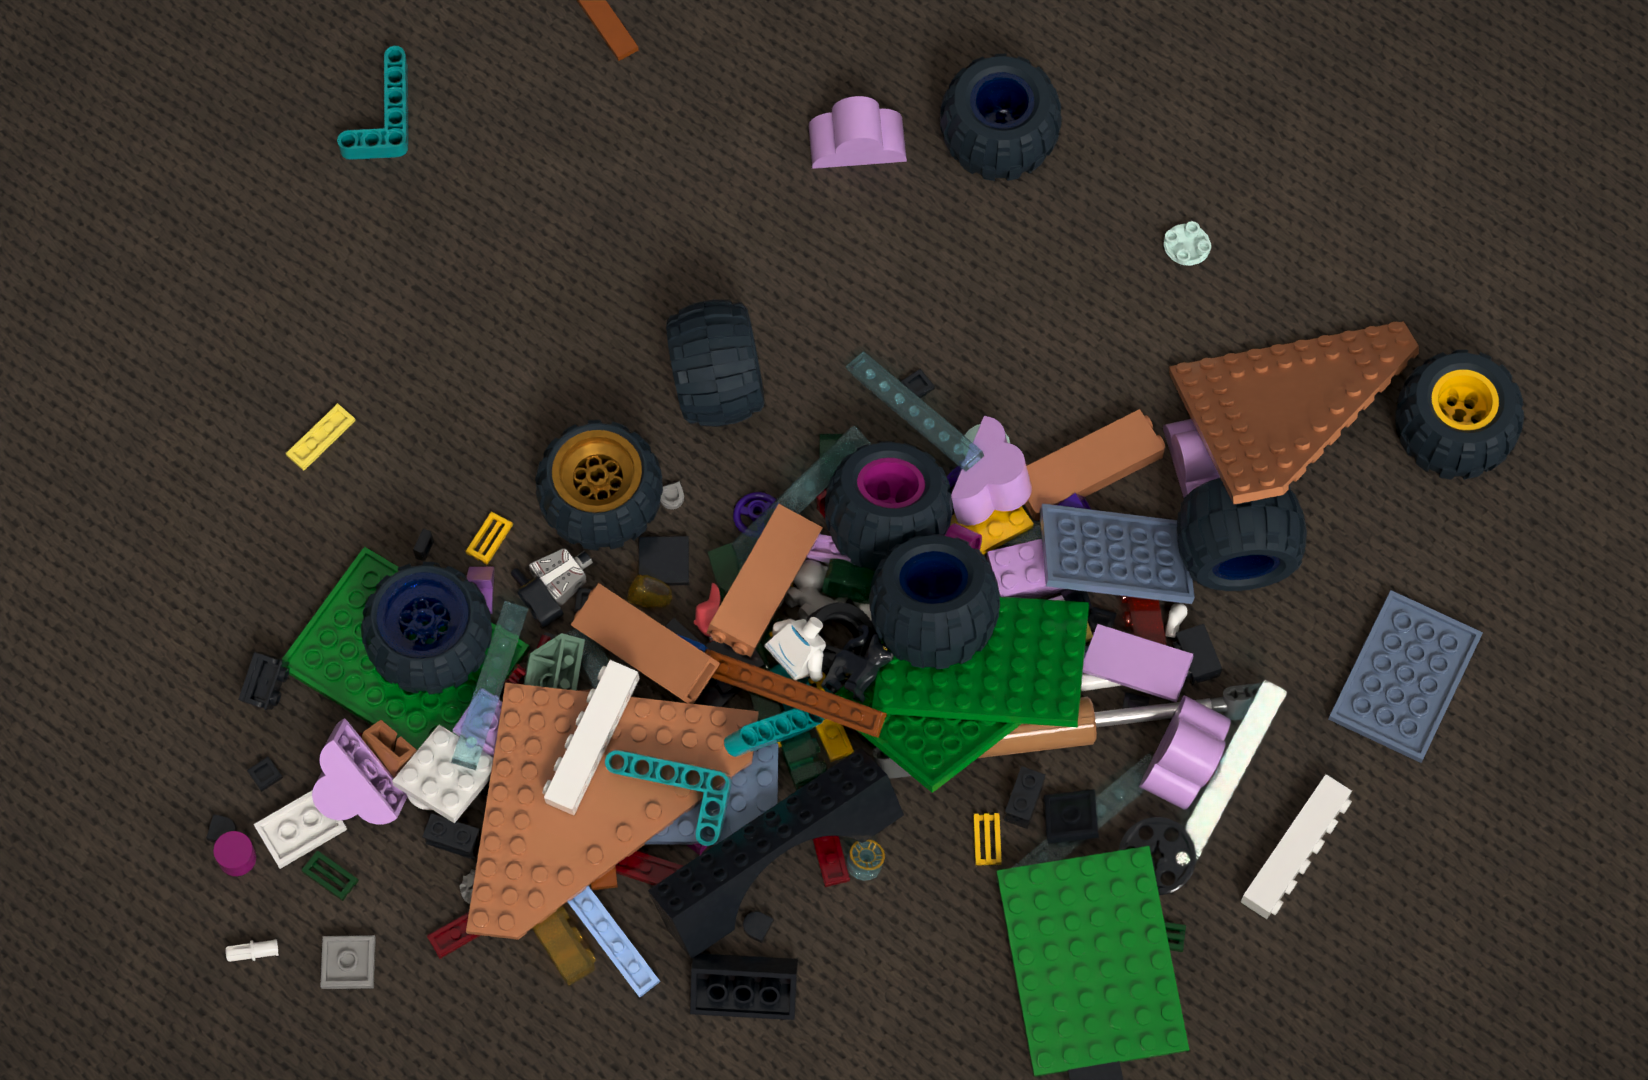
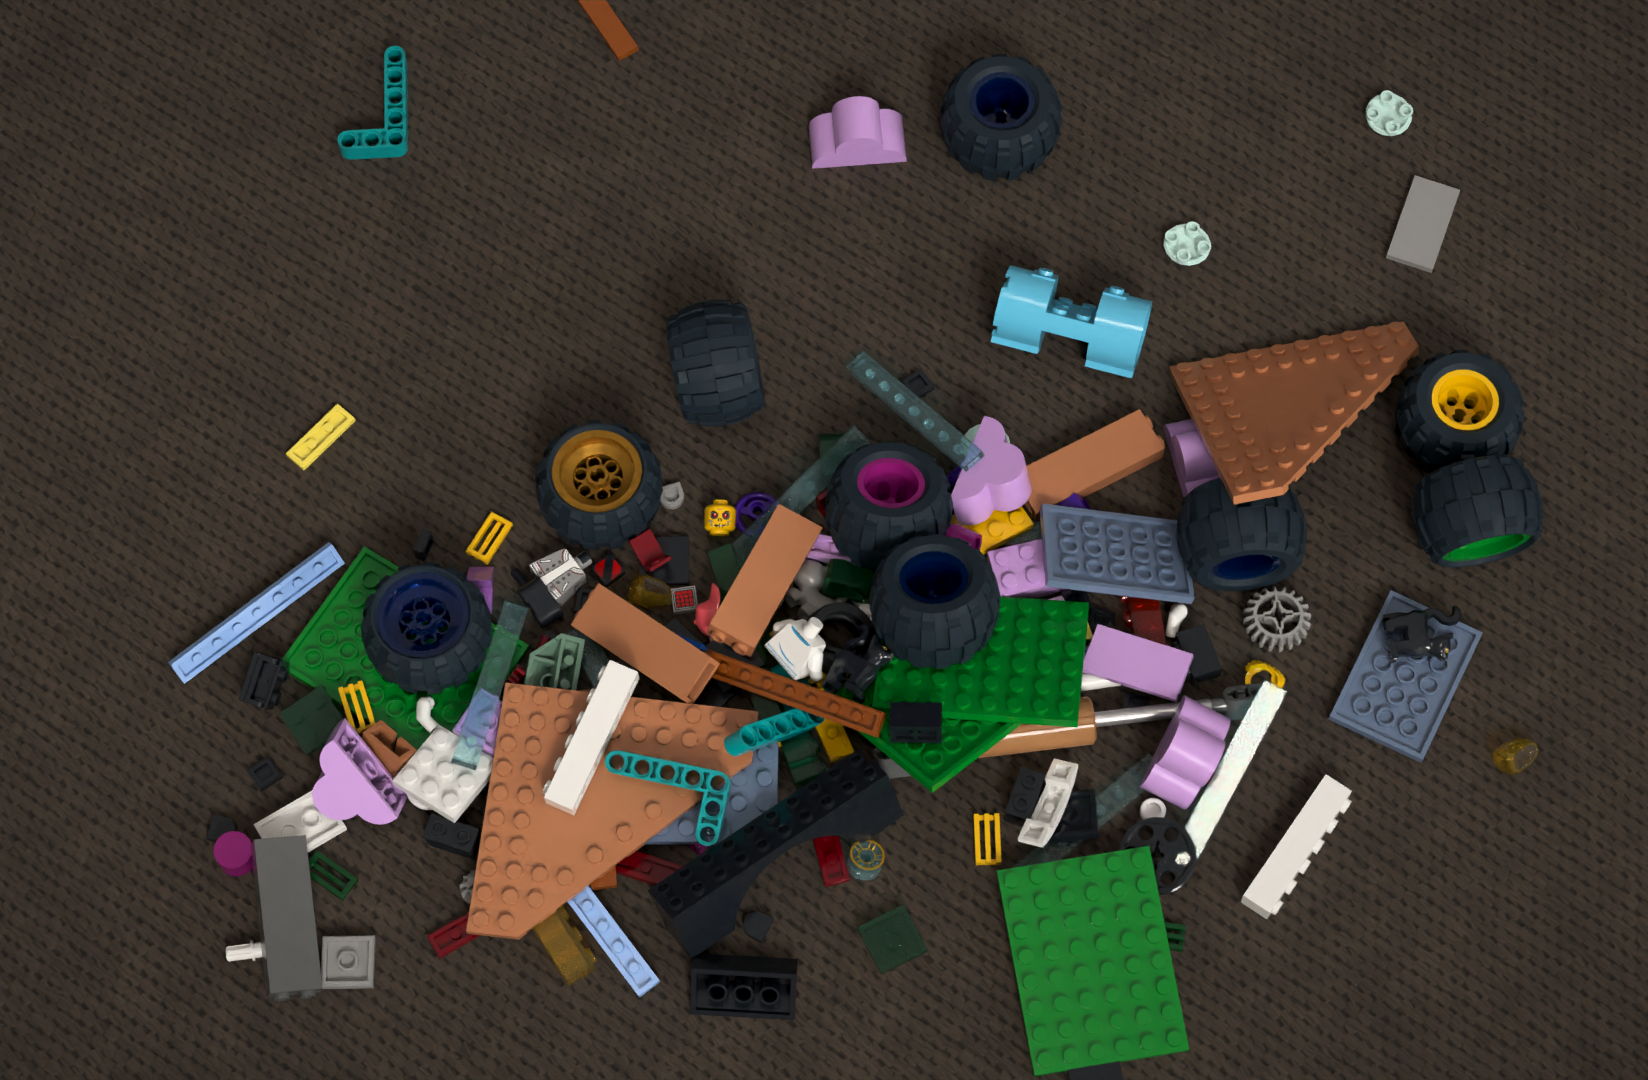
(256, 613): none -> light blue plate
(286, 917): none -> dark grey brick
(312, 719): none -> clear green plate
(351, 689): none -> yellow tile
(423, 713): none -> white arm
(608, 570): none -> black tile
(648, 551): none -> dark red bracket
(684, 599): none -> tile
(719, 518): none -> yellow head
(892, 939): none -> clear green plate
(915, 722): none -> black hinge
(1030, 309): none -> medium azure cylinder
(1051, 804): none -> white slope
(1152, 808): none -> white tile
(1258, 666): none -> yellow piece
(1297, 614): none -> light grey gear
(1388, 114): none -> light aqua dish
(1415, 633): none -> black animal
(1423, 224): none -> light grey tile
(1477, 511): none -> black wheel
(1515, 755): none -> clear yellow rock

